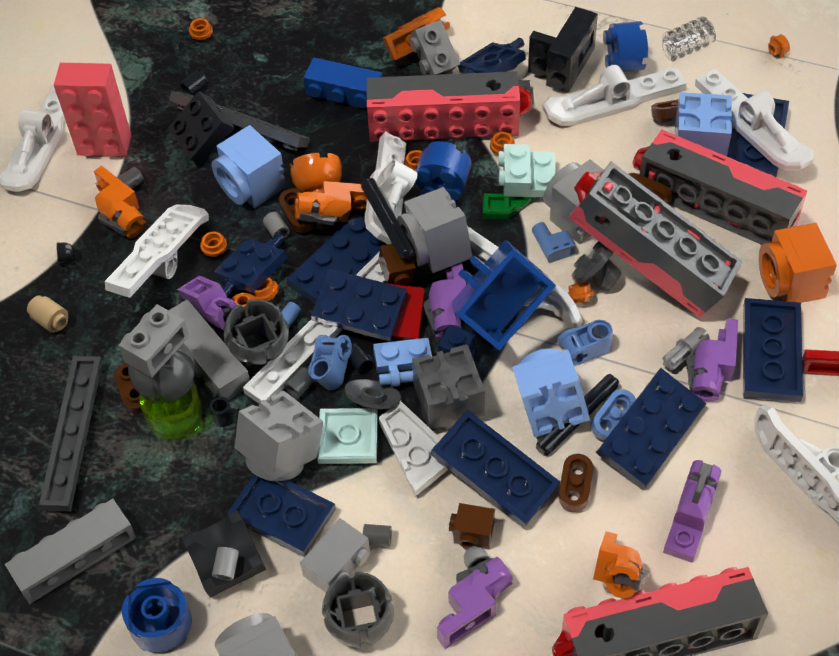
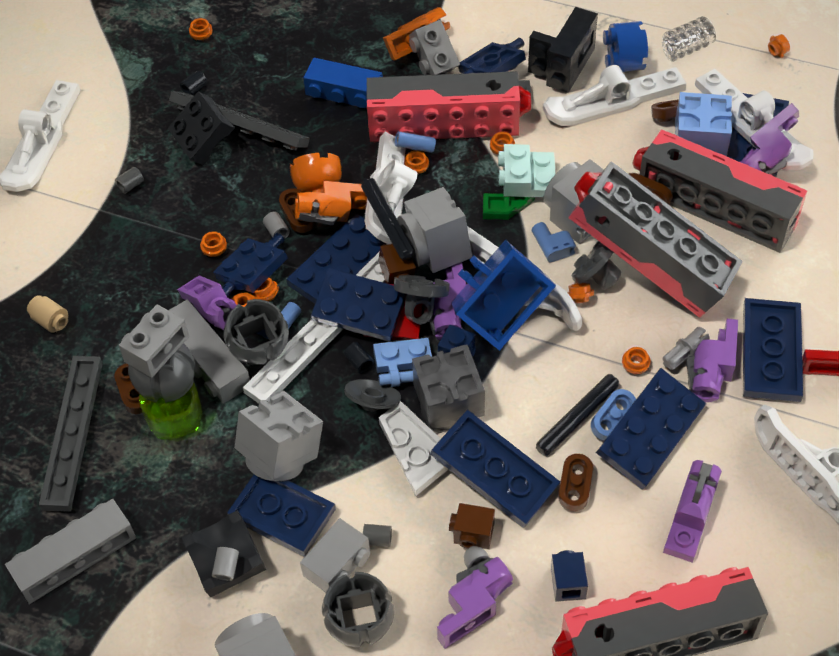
(65, 252): black hinge -> none
(93, 109): coral brick -> none
(117, 205): orange plate -> none
(156, 249): white piece -> none
(157, 615): blue brick -> none
(221, 412): black hinge -> none
(249, 168): light blue piece -> none
(299, 382): dark grey hinge -> none
(329, 361): medium blue piece -> none
(348, 436): light aqua plate -> none
(415, 141): none -> medium blue piece
(419, 291): none -> dark grey tile
(443, 167): blue brick -> none
(550, 390): light blue piece -> none
(569, 576): none -> dark blue brick
(583, 342): medium blue piece -> none
(619, 567): orange plate -> none
(636, 354): none -> orange plate
(771, 143): none -> medium lavender plate
(797, 264): orange piece -> none

